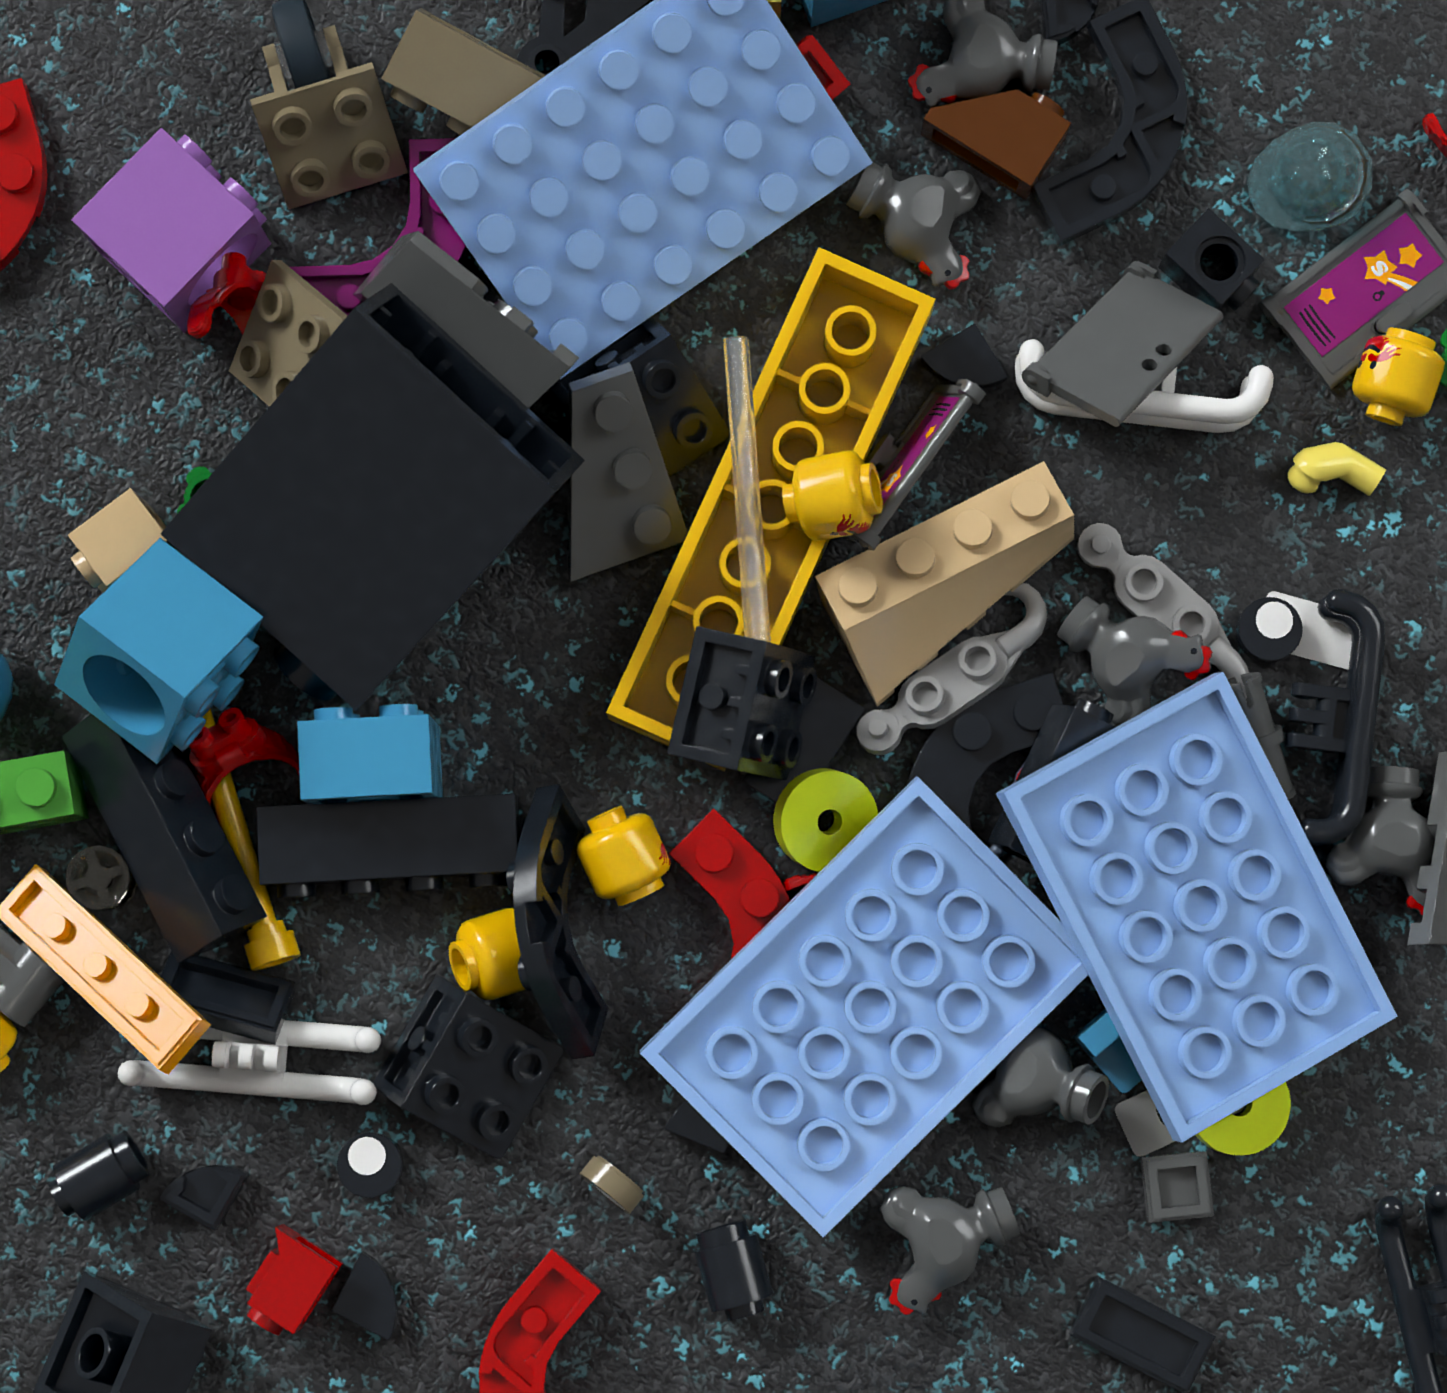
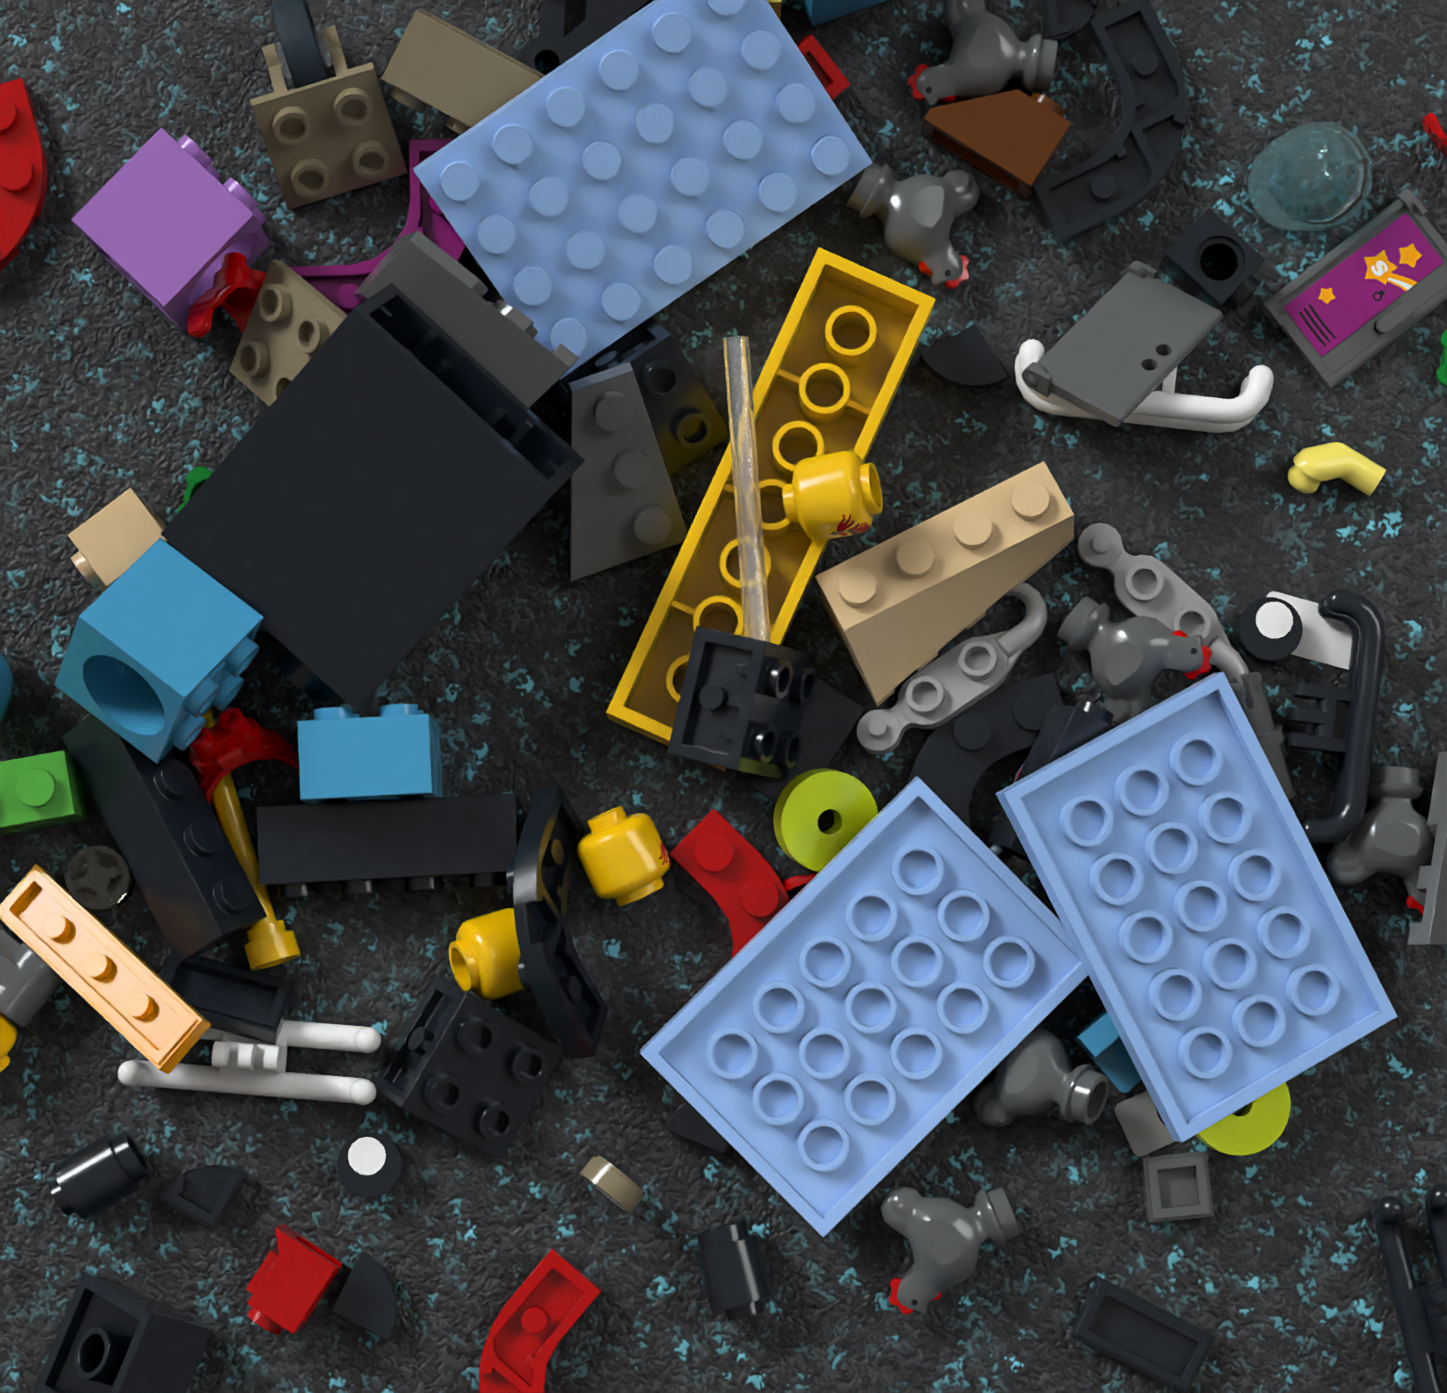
(904, 461): dark grey door -> none
(1398, 376): yellow head -> none

